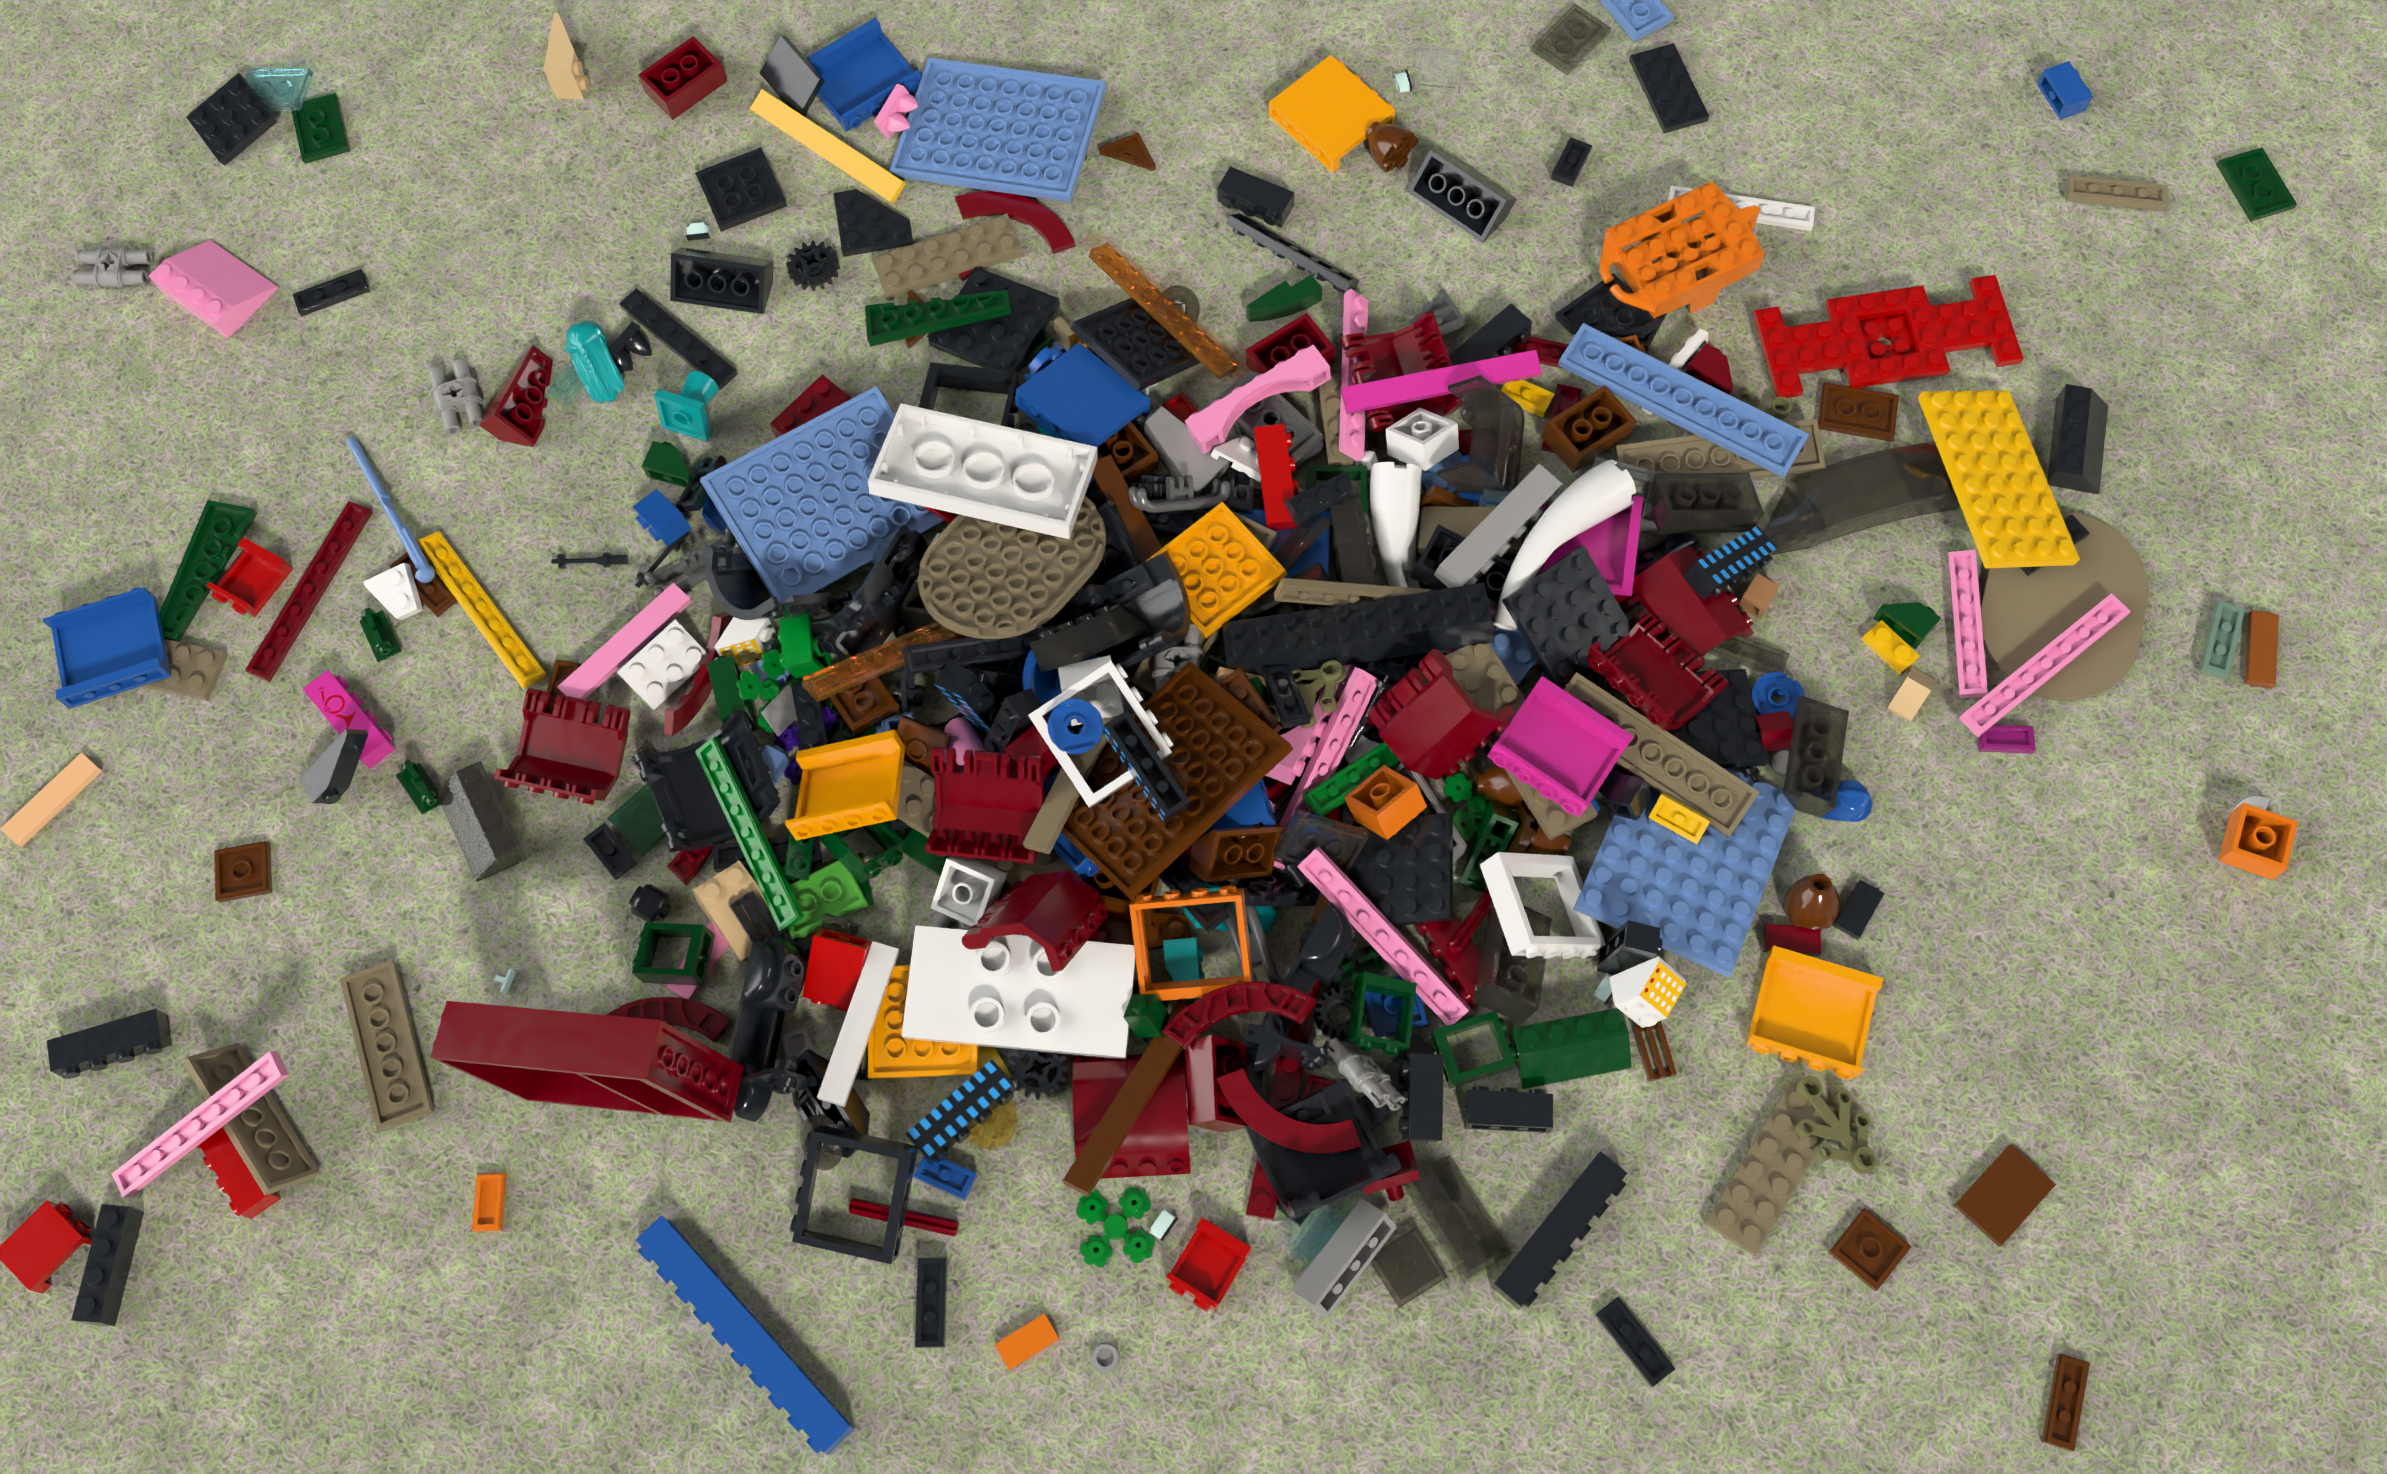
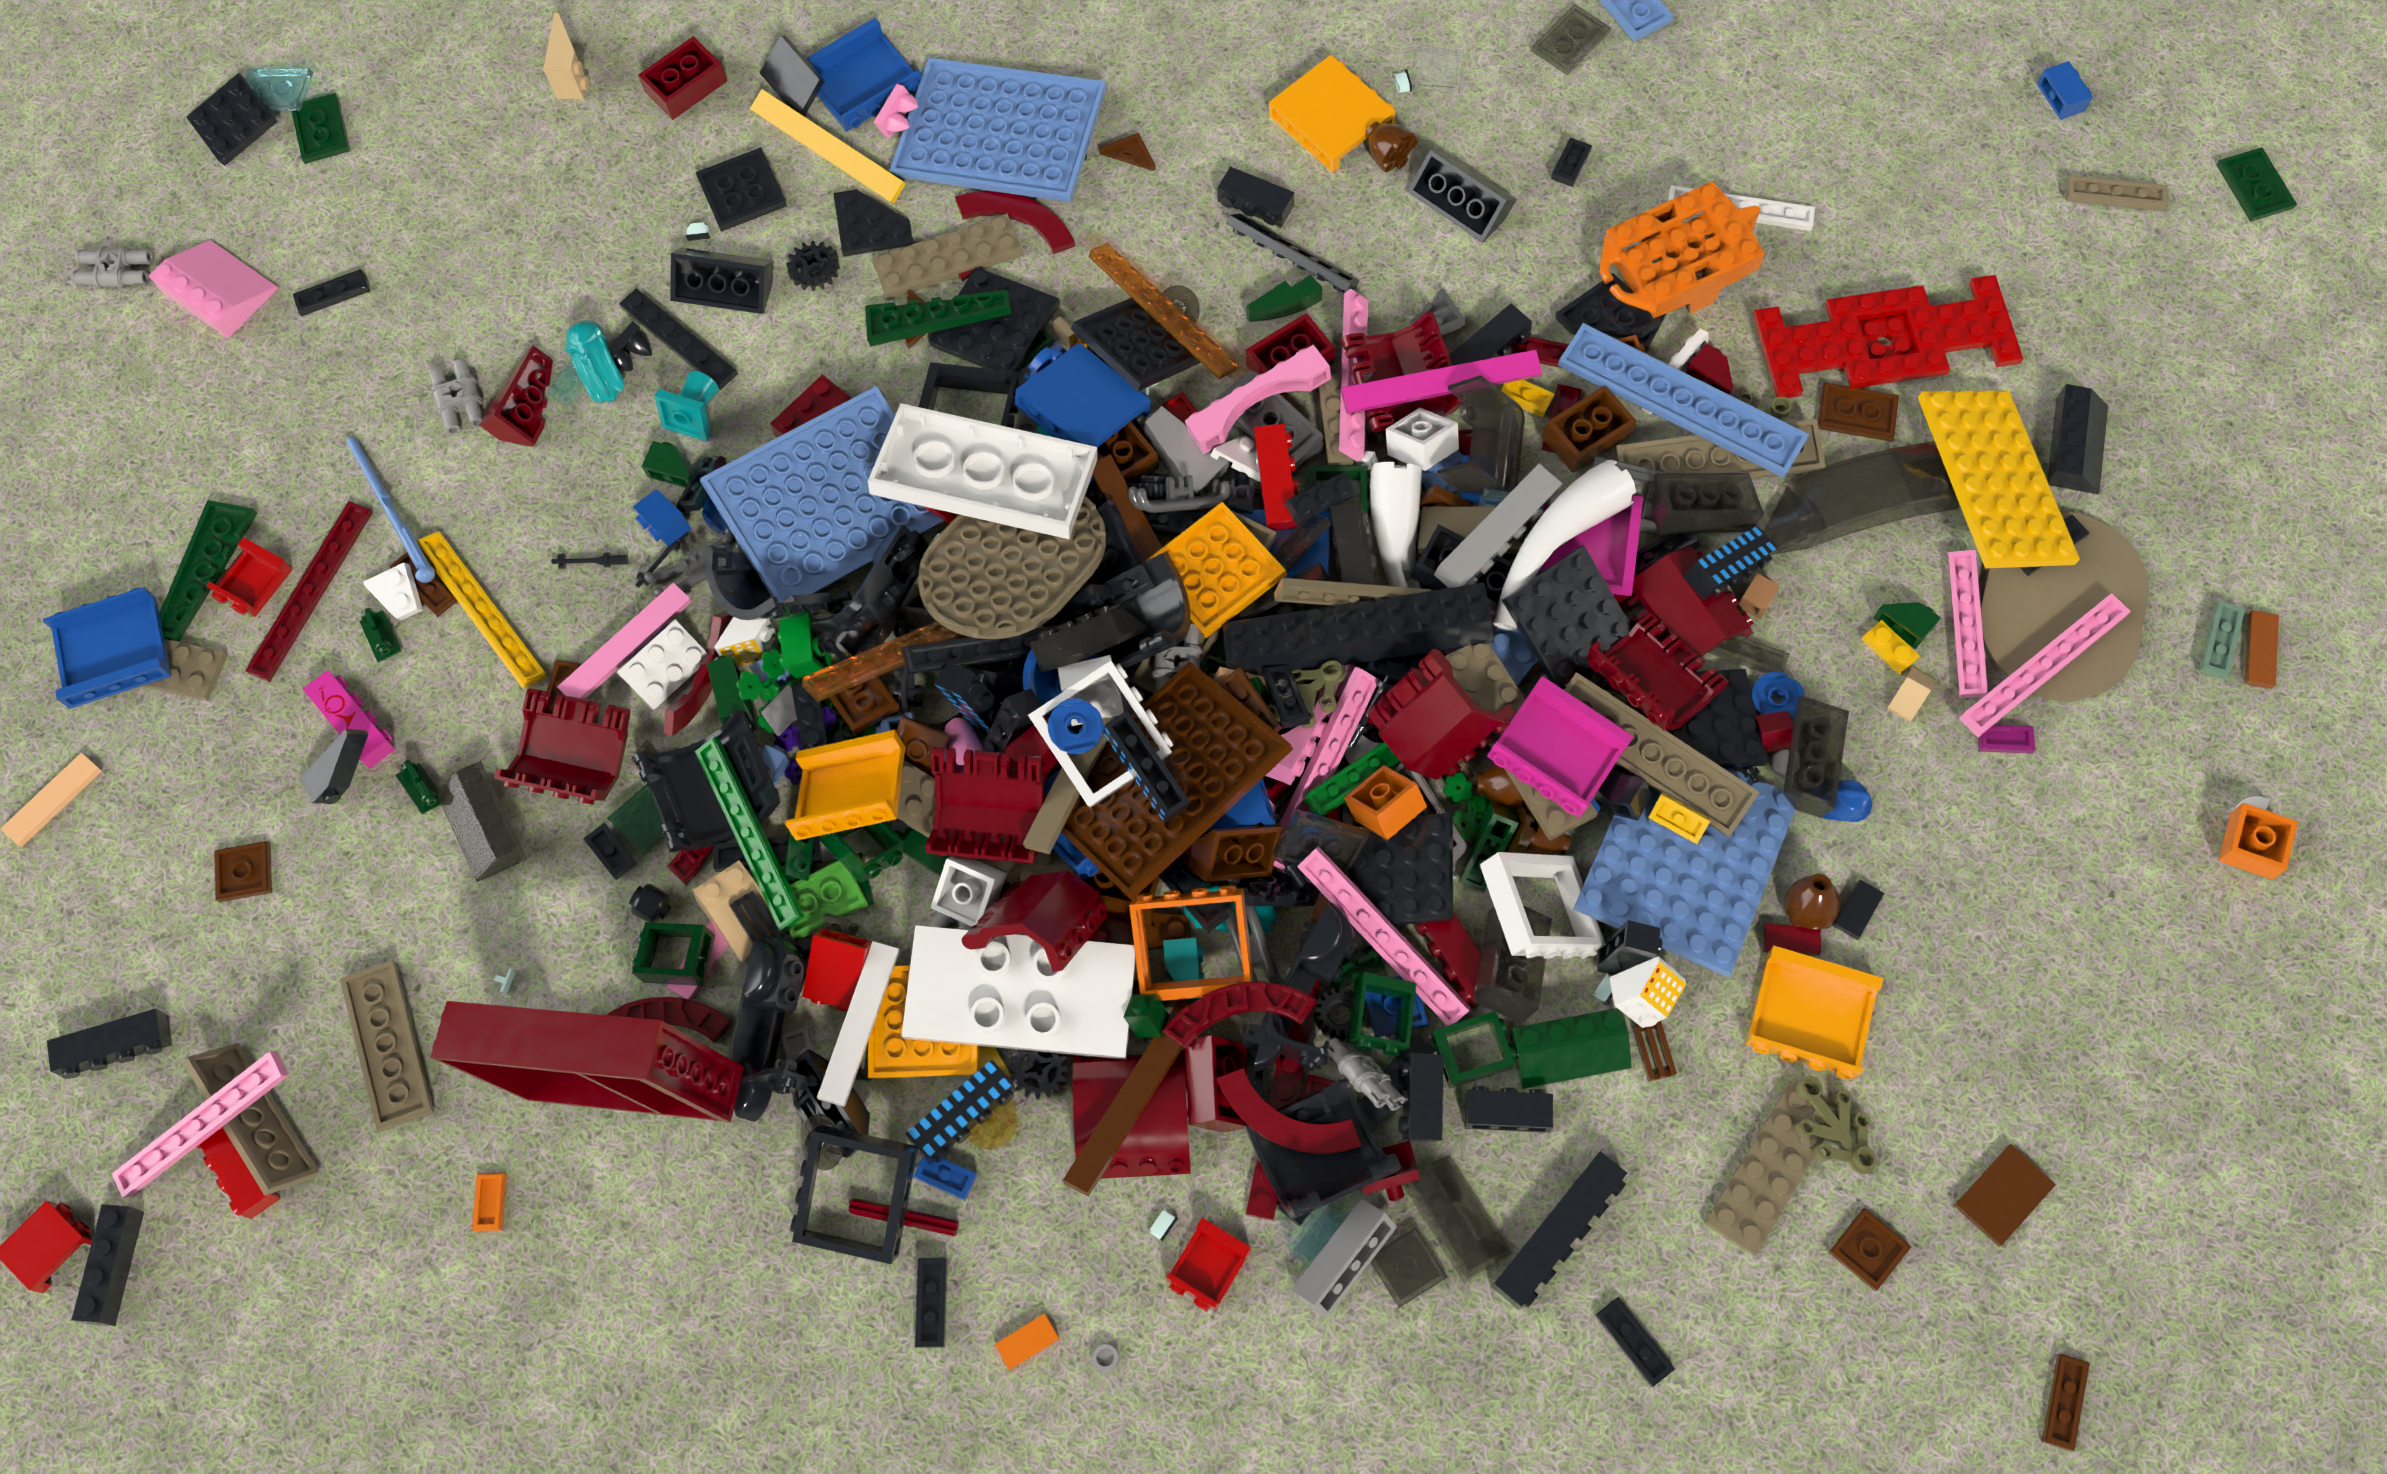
(745, 1336): blue brick -> none
(1115, 1227): green plant -> none
(1470, 923): dark red axle -> none
(1669, 88): black plate -> none

